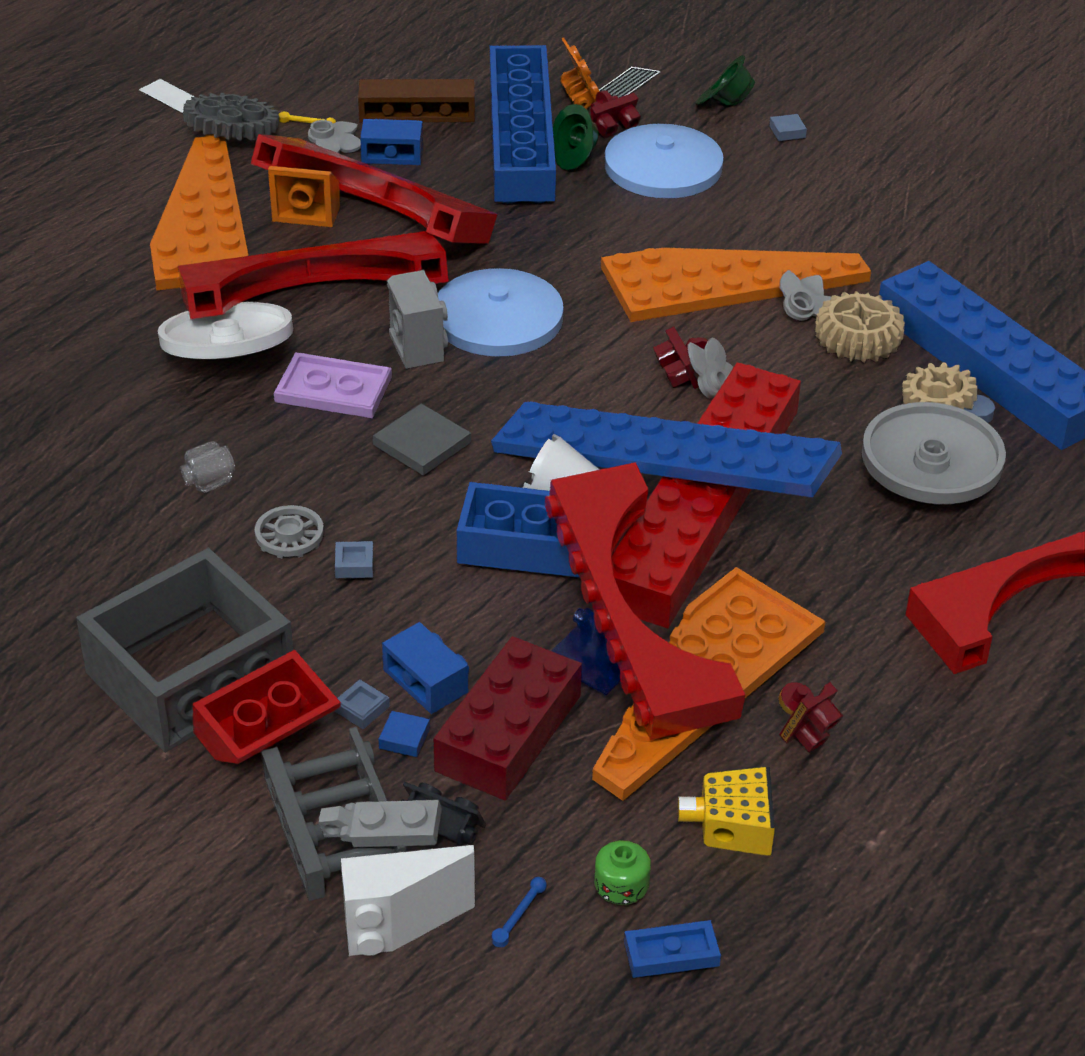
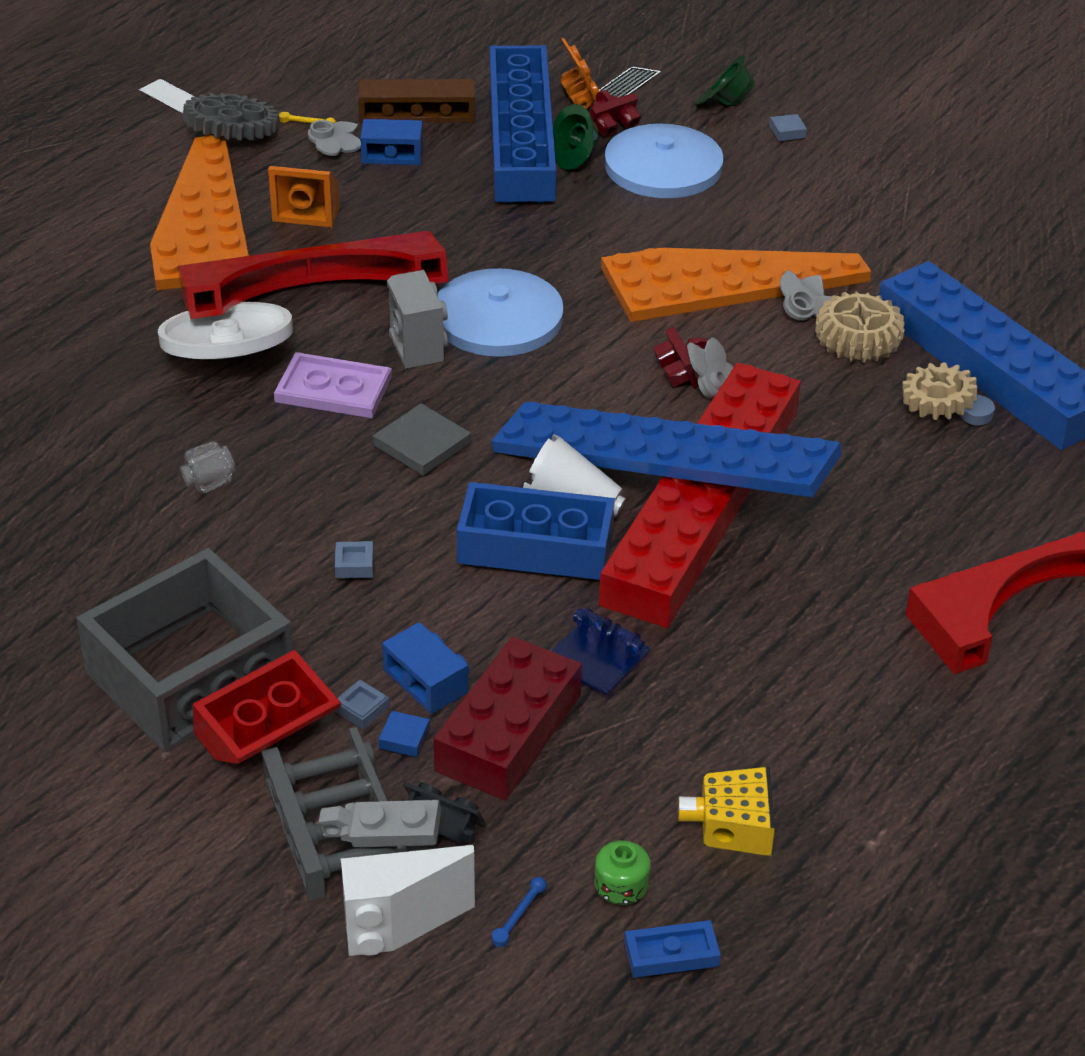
(289, 531): light grey wheel -> none
(436, 211): red arch -> none
(668, 685): red arch -> none
(728, 623): orange wing -> none
(810, 715): dark red hips -> none
(933, 453): light grey dish -> none

